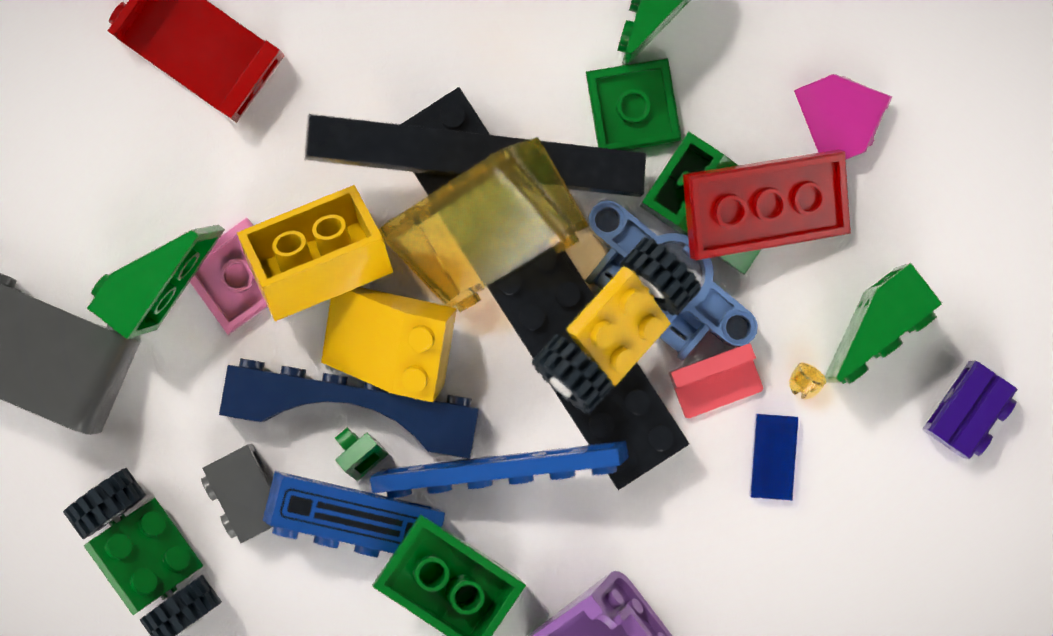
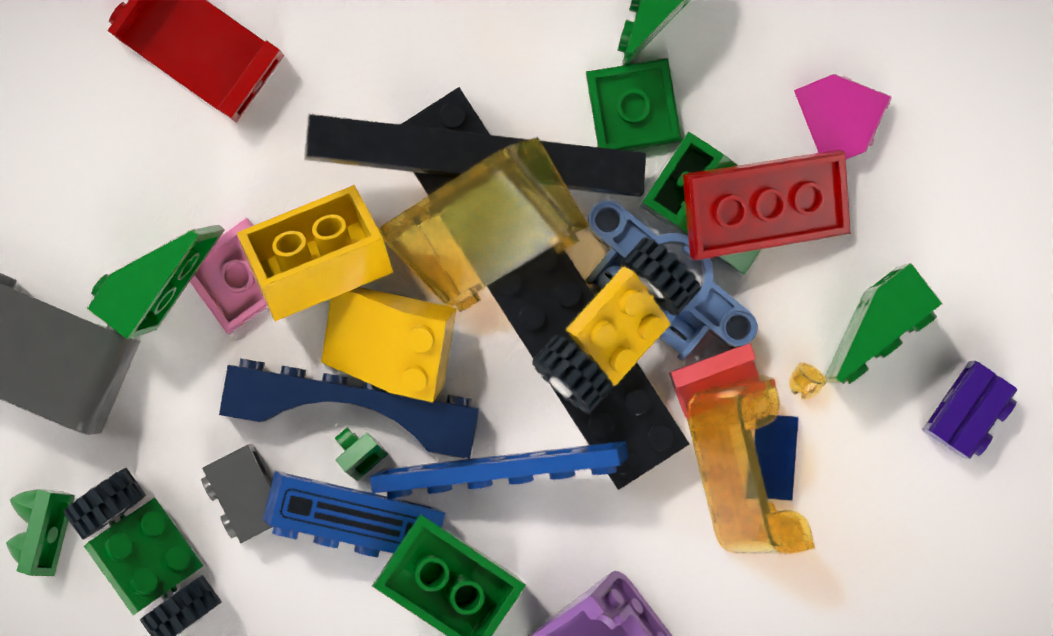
(40, 546): none -> green tile
(730, 471): none -> clear yellow windscreen

